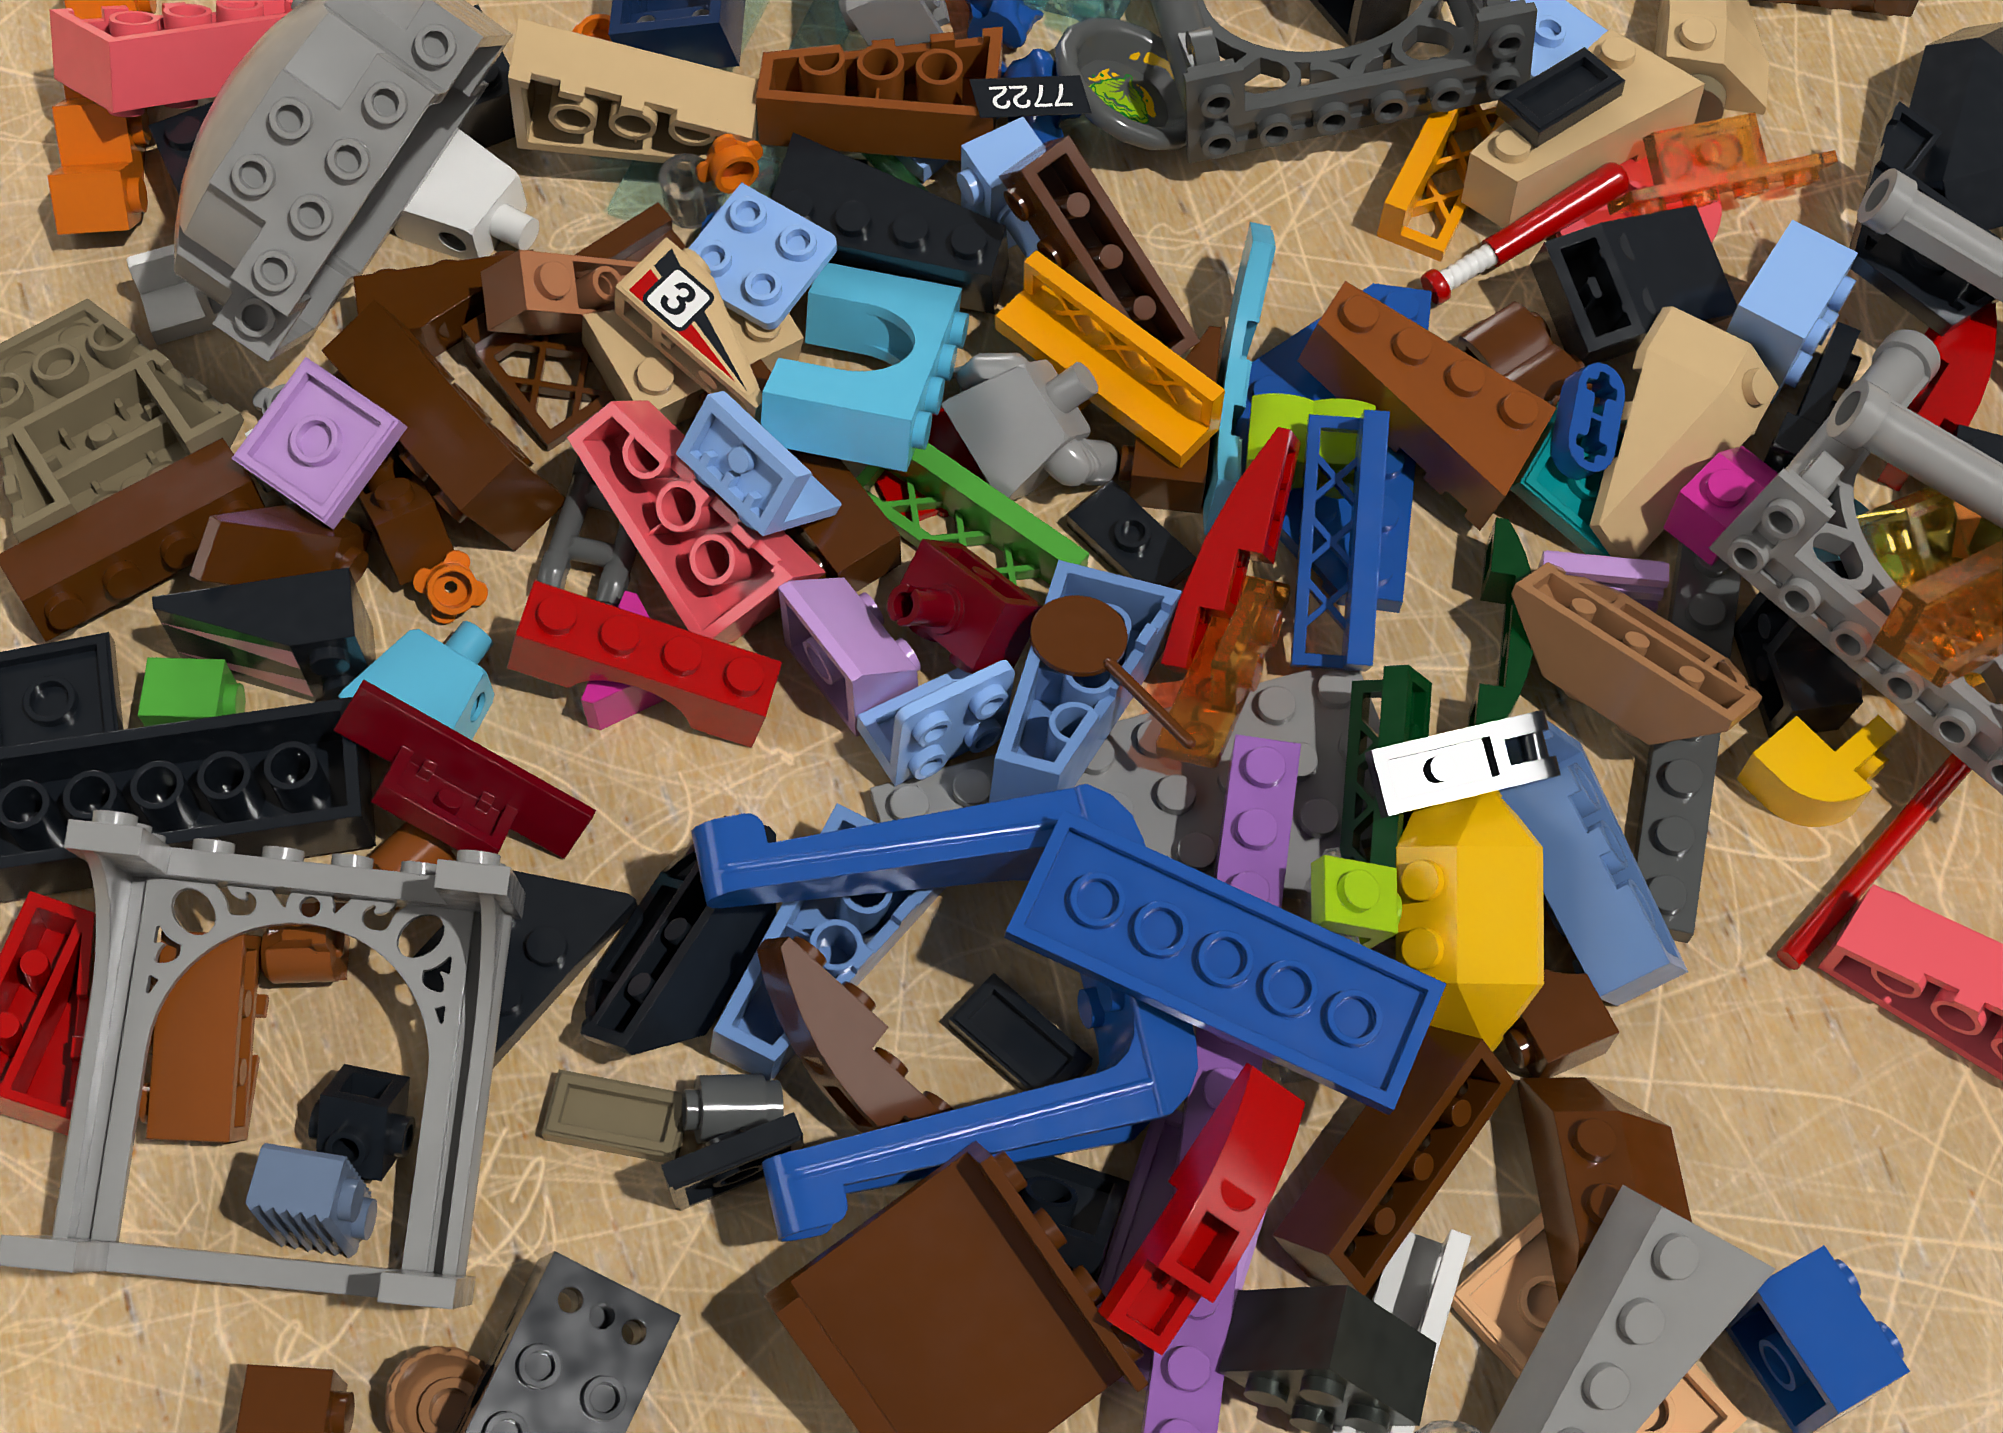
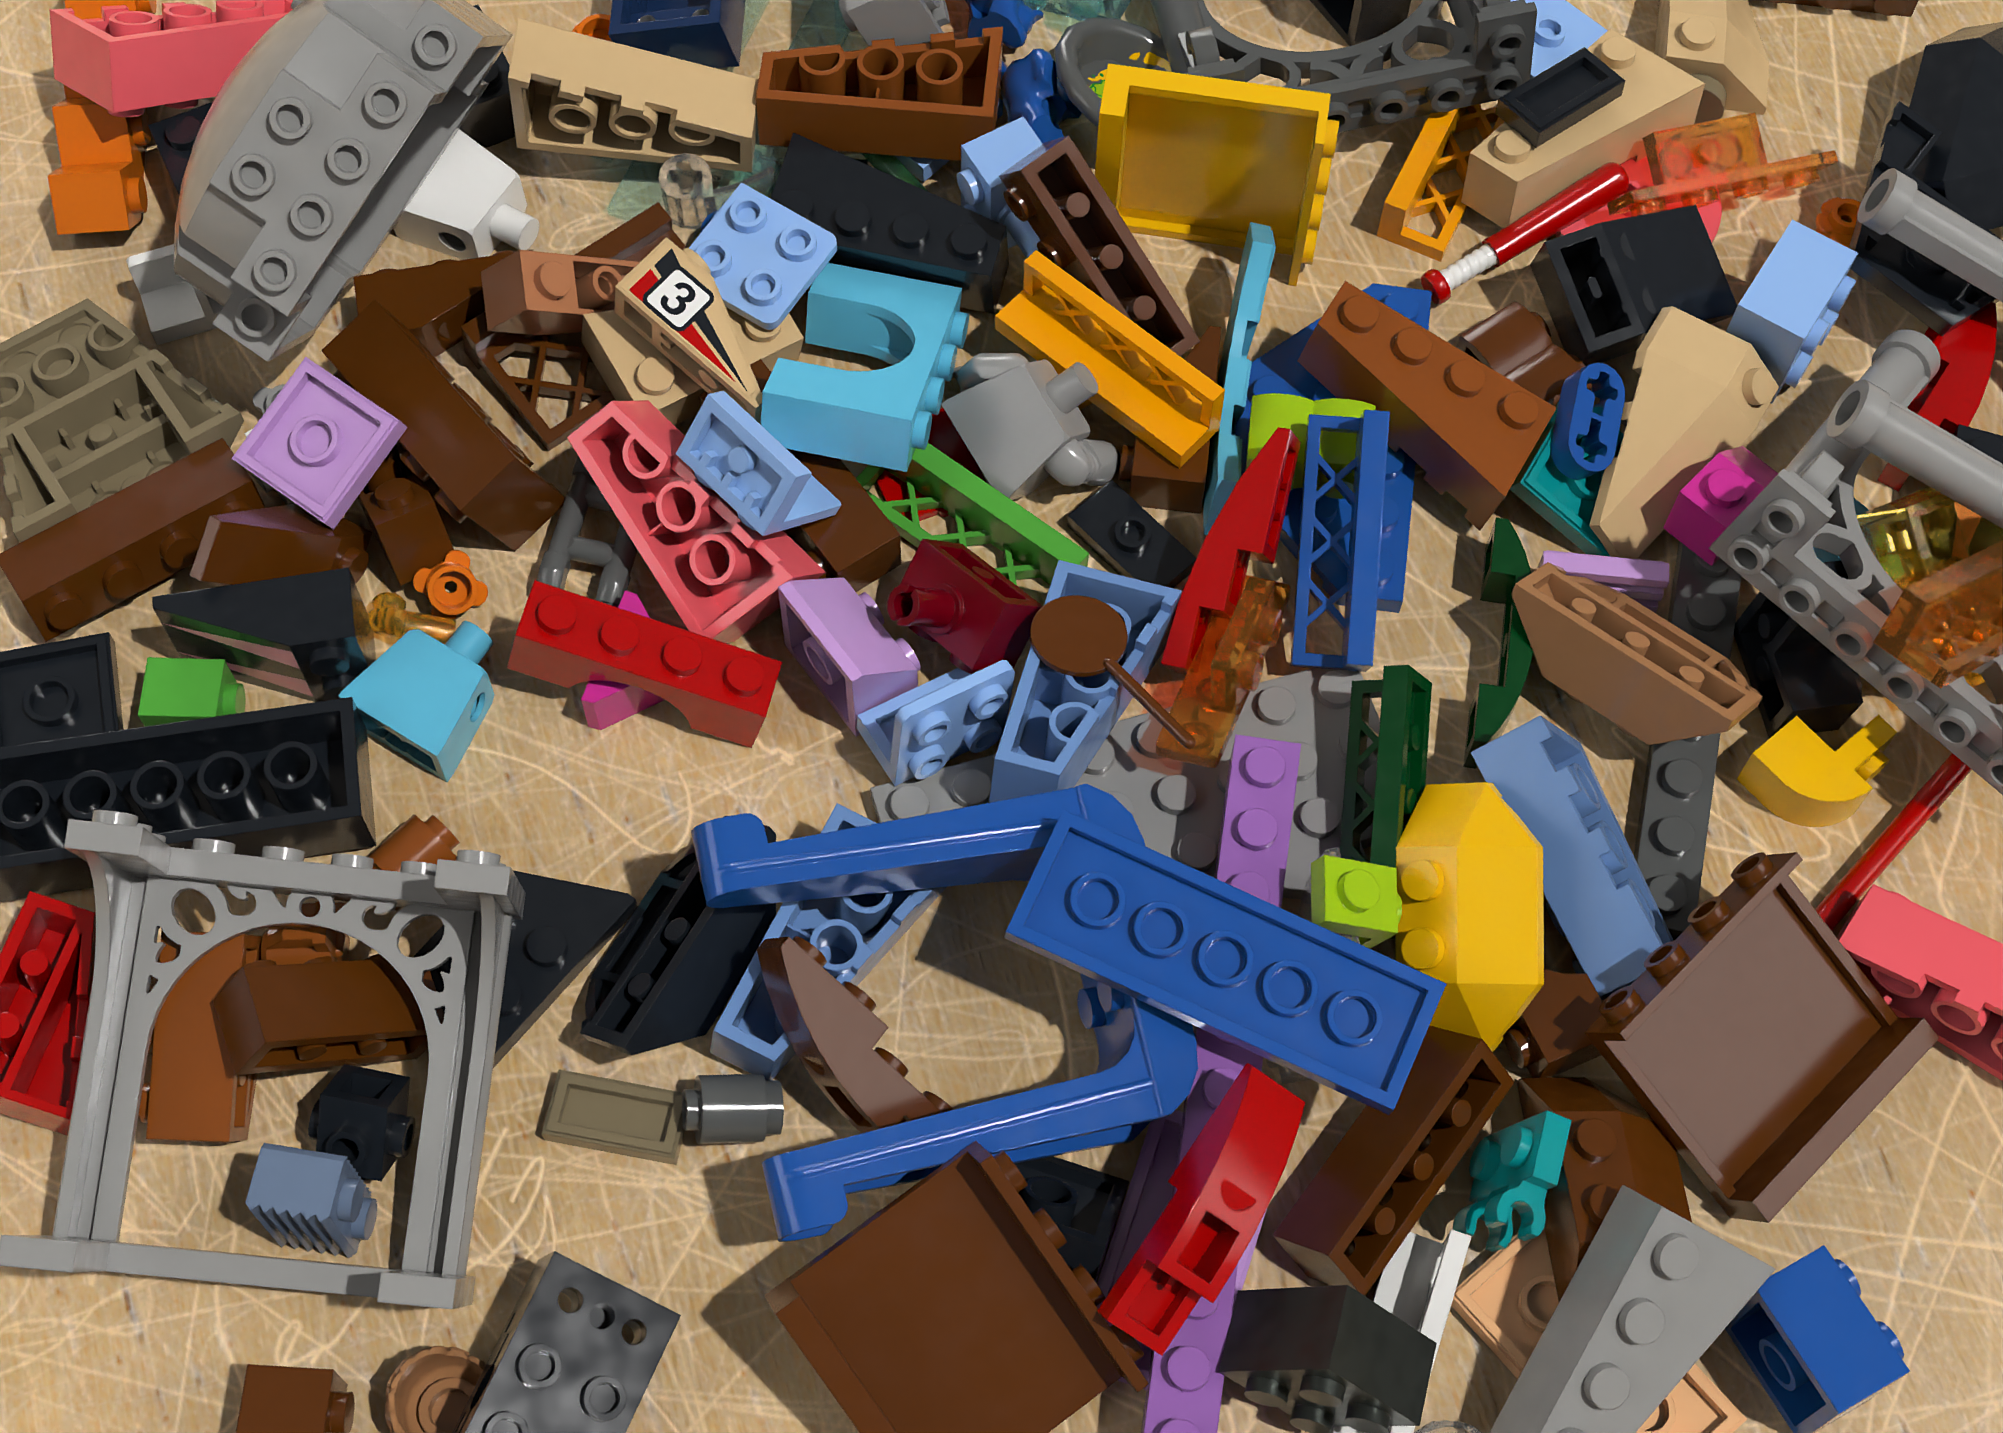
(320, 1015): none -> reddish brown brick
(392, 621): none -> clear yellow arm
(455, 784): dark red bracket -> none
(729, 1161): black plate -> none
(730, 163): orange plate -> none
(1017, 1038): black tile -> none
(1030, 96): black sticker -> none
(1213, 156): none -> yellow panel
(1460, 764): plate -> none
(1514, 1172): none -> teal plate
(1756, 1040): none -> reddish brown panel
(1831, 222): none -> orange plate
(1834, 369): black plate -> none

